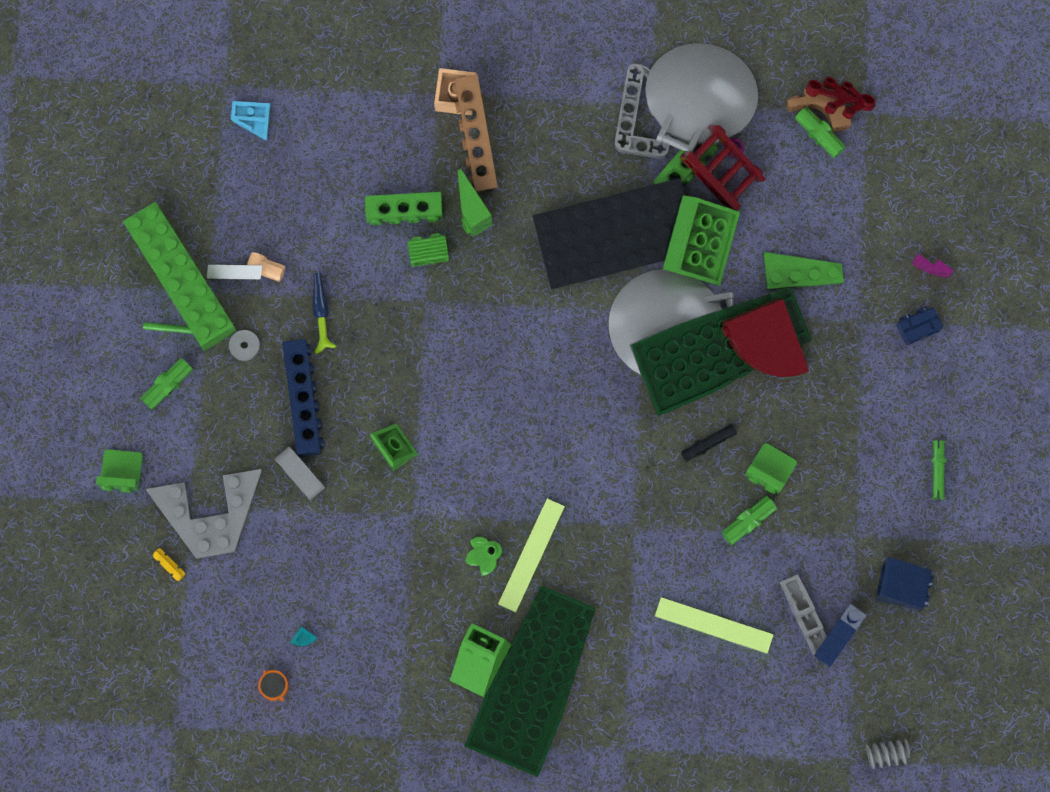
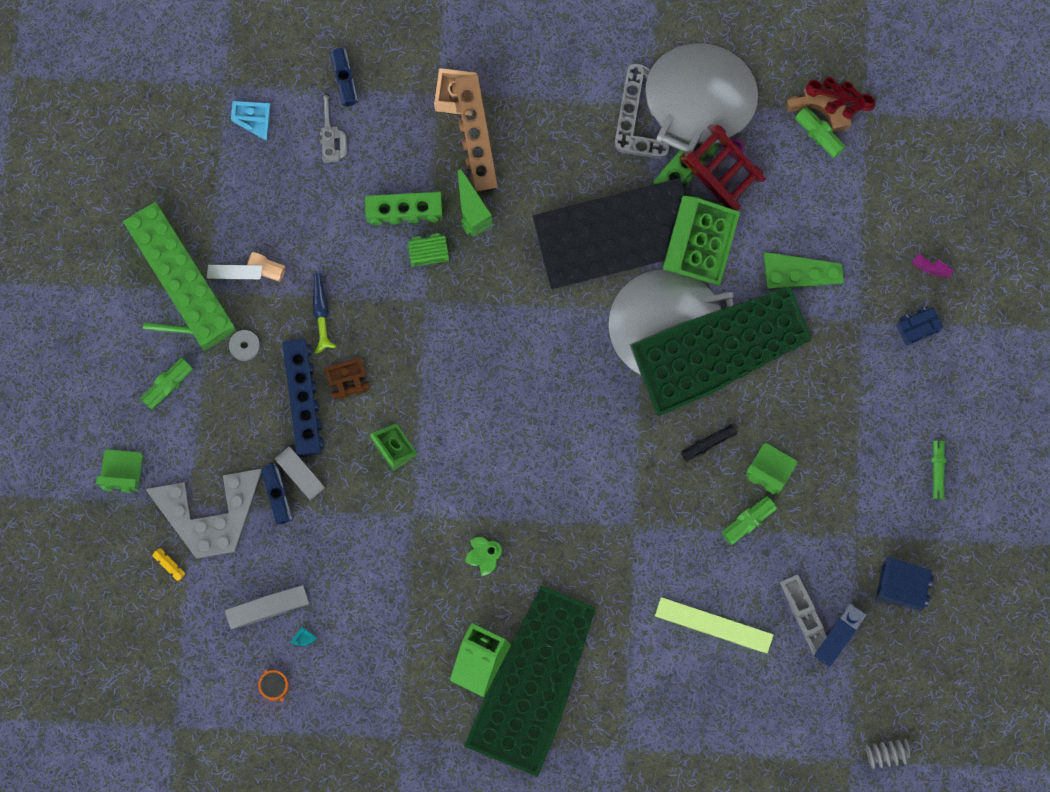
(266, 607): none -> light grey slope
(280, 505): none -> dark blue piece
(329, 135): none -> light grey piece
(342, 67): none -> dark blue piece
(344, 373): none -> reddish brown plate
(531, 555): yellowish green tile -> none
(766, 340): dark red brick -> none

